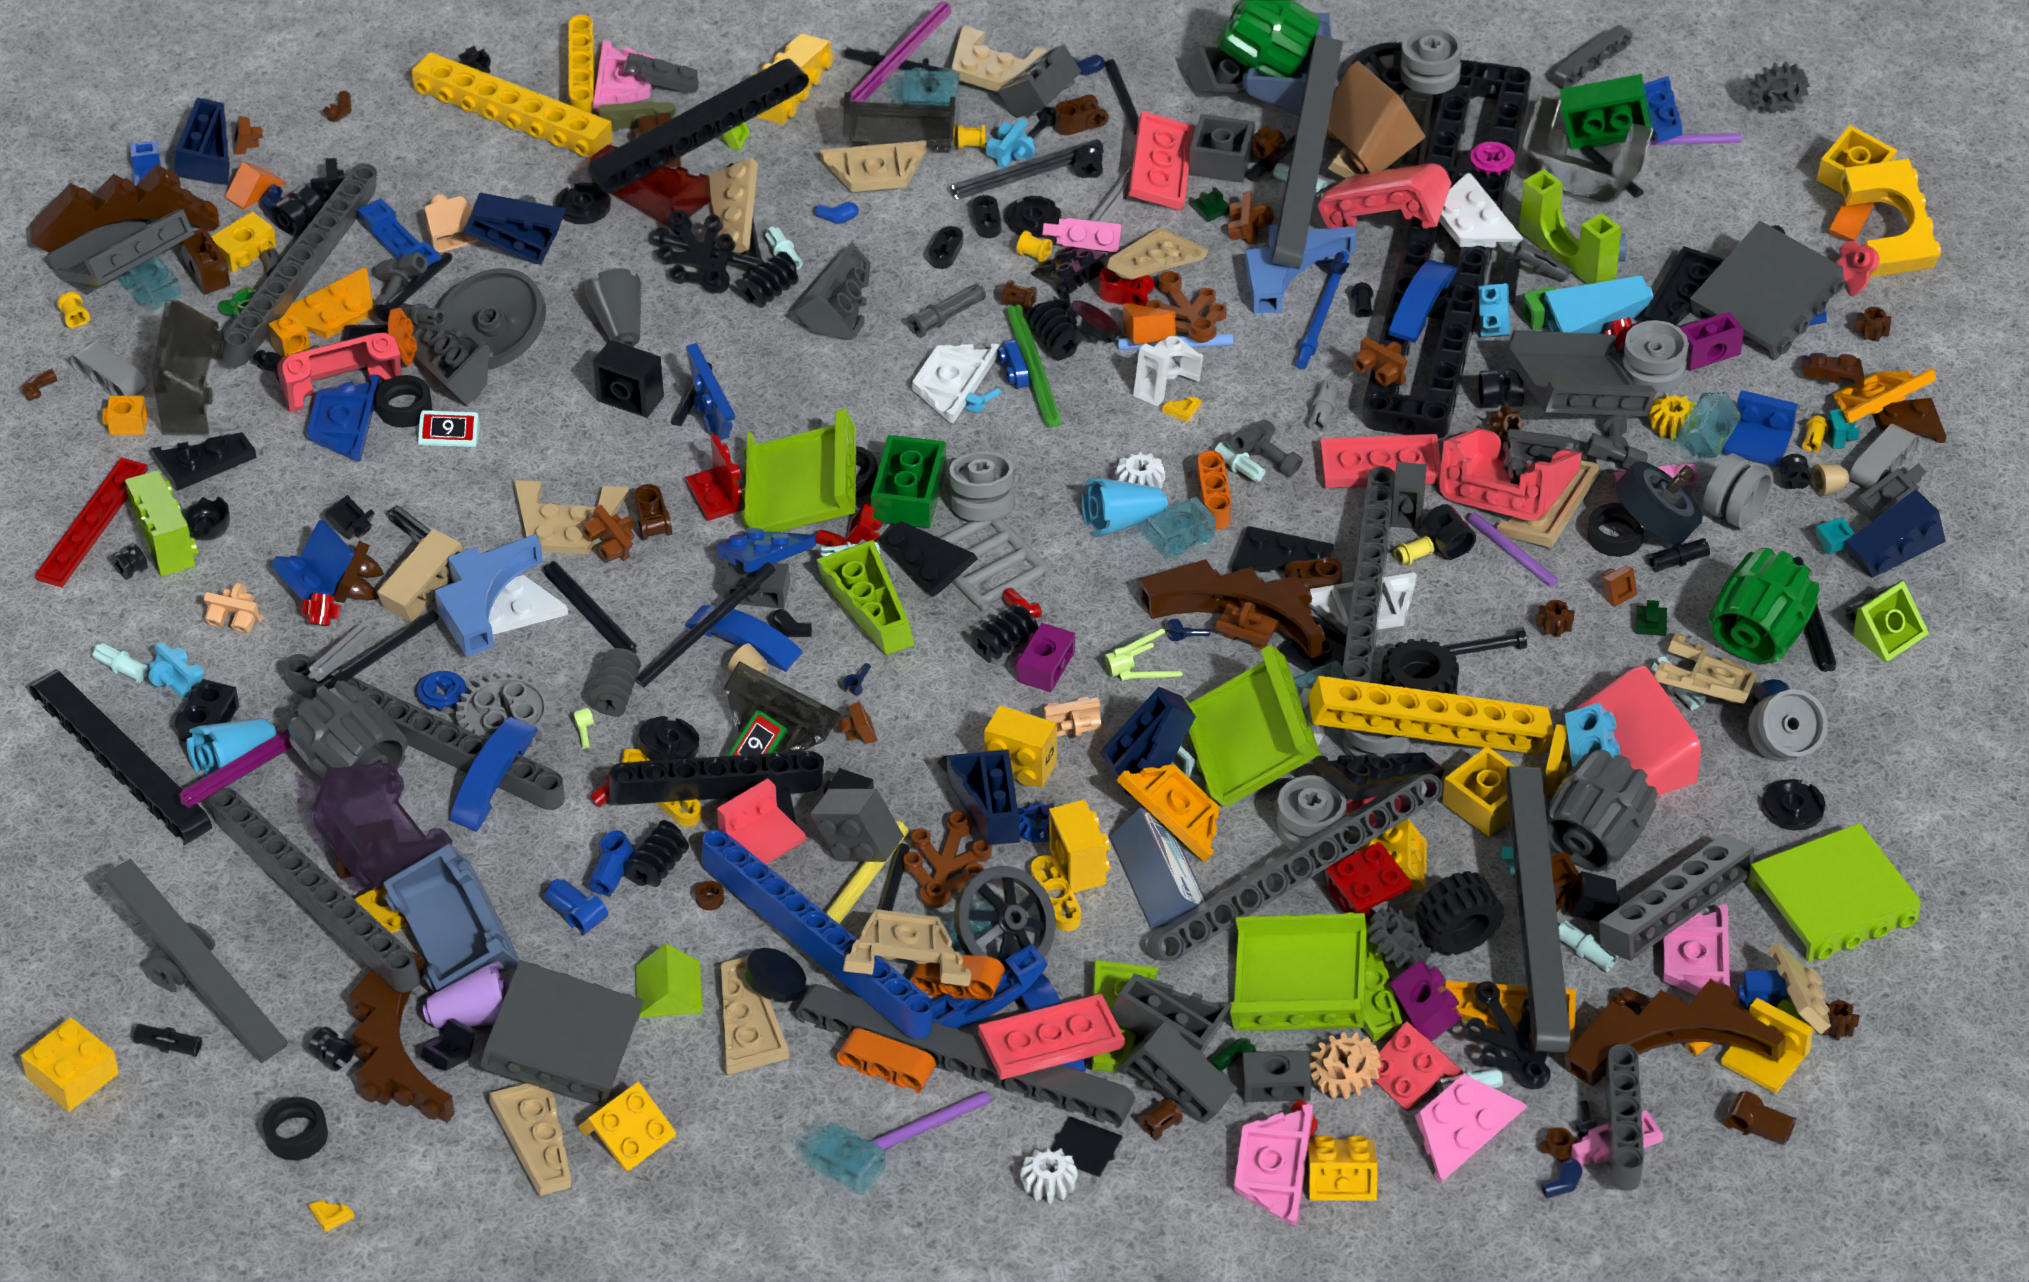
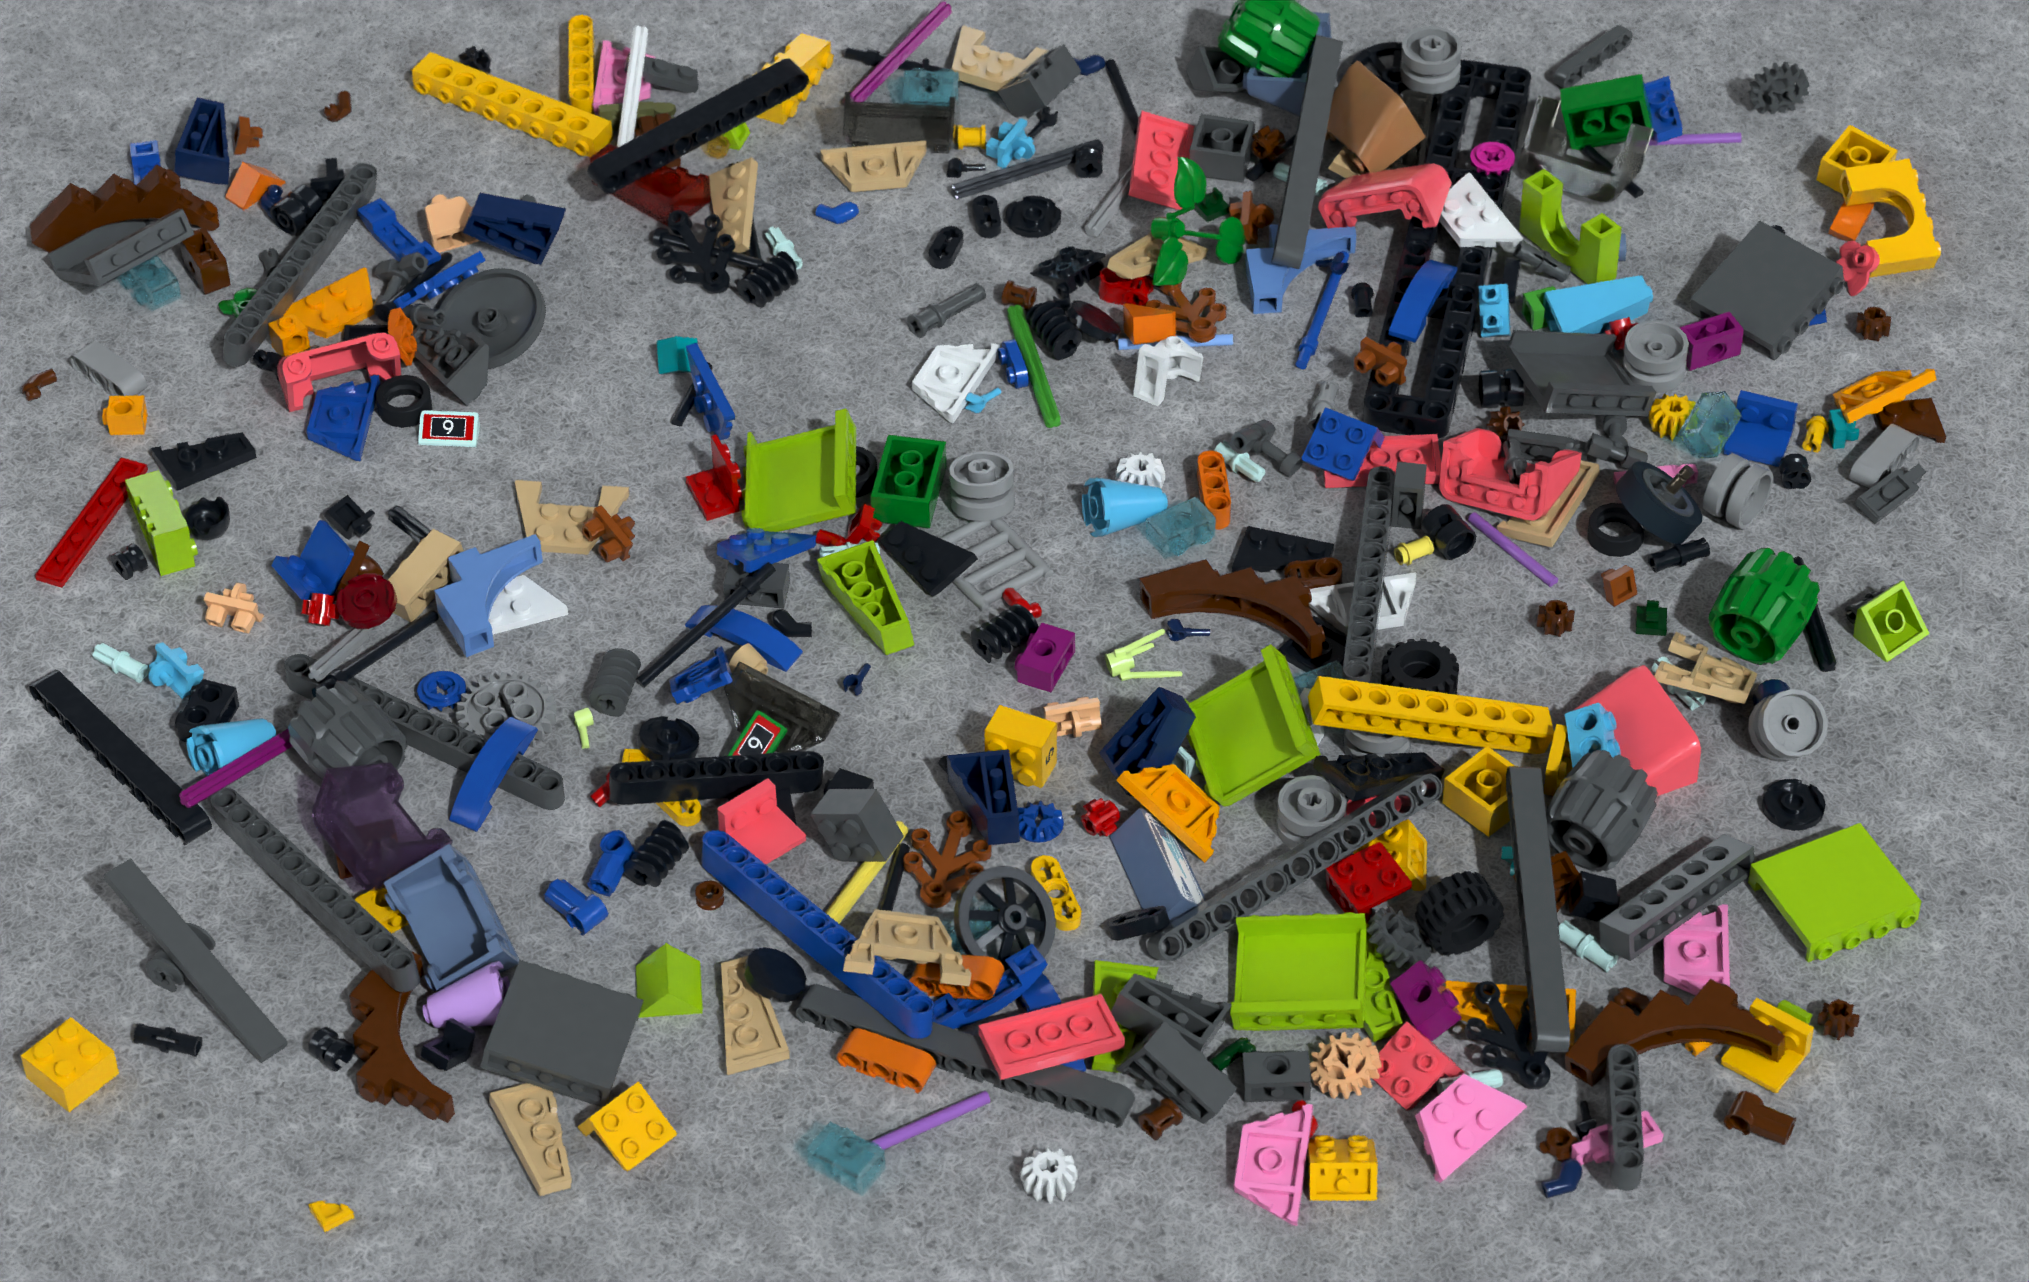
(72, 307): yellow bush -> none
(181, 368): clear smoke windscreen -> none
(245, 240): yellow brick -> none
(301, 1147): black tyre -> none
(366, 601): none -> dark red tile
(445, 279): none -> blue wing
(584, 203): black tile -> none
(588, 607): black axle -> none
(617, 304): dark grey cone -> none
(628, 378): black brick -> none
(632, 85): none -> white axle
(651, 512): reddish brown piece -> none
(673, 354): none -> teal panel
(701, 677): none -> blue wing
(712, 148): none -> clear yellow hinge
(835, 299): dark grey wedge -> none
(858, 725): dark orange tile -> none
(956, 167): none -> black hand
(1034, 246): yellow bush -> none
(1077, 115): reddish brown piece -> none
(1079, 845): yellow brick -> none
(1086, 234): bright pink hinge -> none
(1087, 1144): black piece -> none
(1100, 817): none -> red gear
(1139, 923): none -> black beam
(1172, 261): none -> green plant
(1182, 409): yellow tile -> none
(1247, 624): dark orange hips -> none
(1341, 444): none -> blue bracket
(1518, 638): black bar -> none
(1681, 282): black wing -> none
(1764, 985): blue brick -> none
(1804, 988): tan wing -> none
(1828, 478): tan hat -> none
(1833, 368): reddish brown wing -> none
(1834, 535): teal tile -> none
(1897, 535): dark blue wedge -> none

